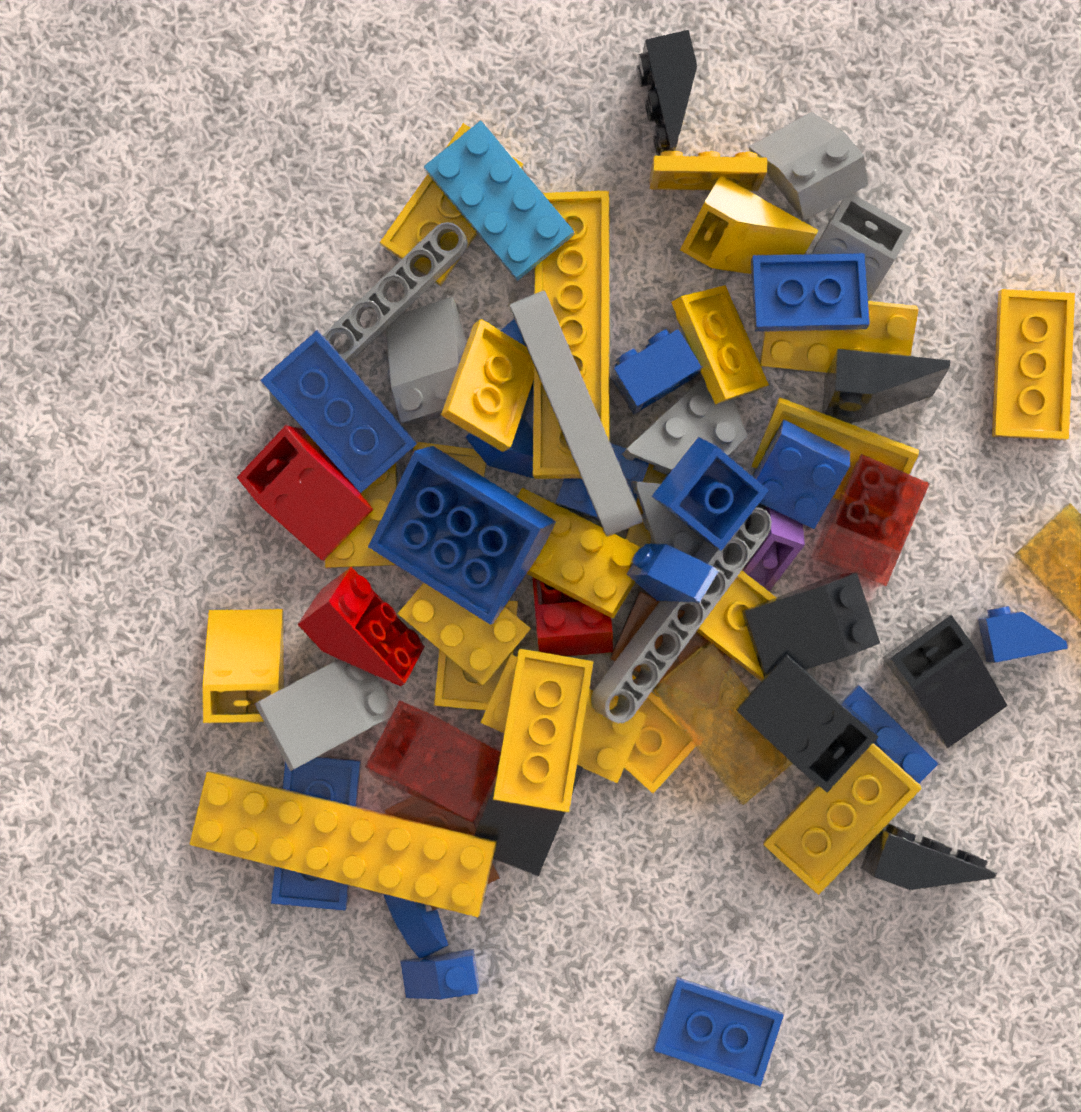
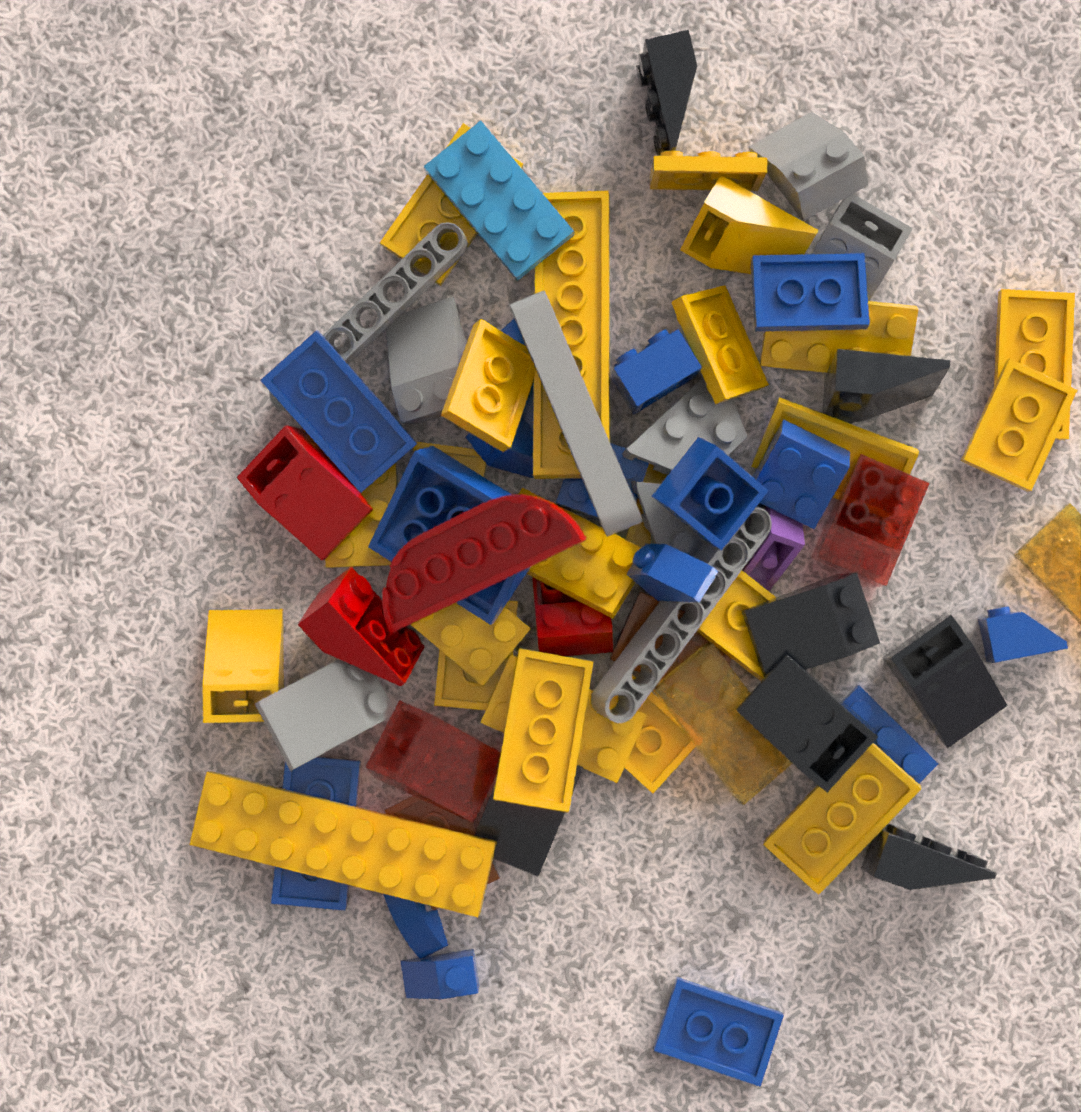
(473, 554): none -> red plate
(1019, 425): none -> yellow plate

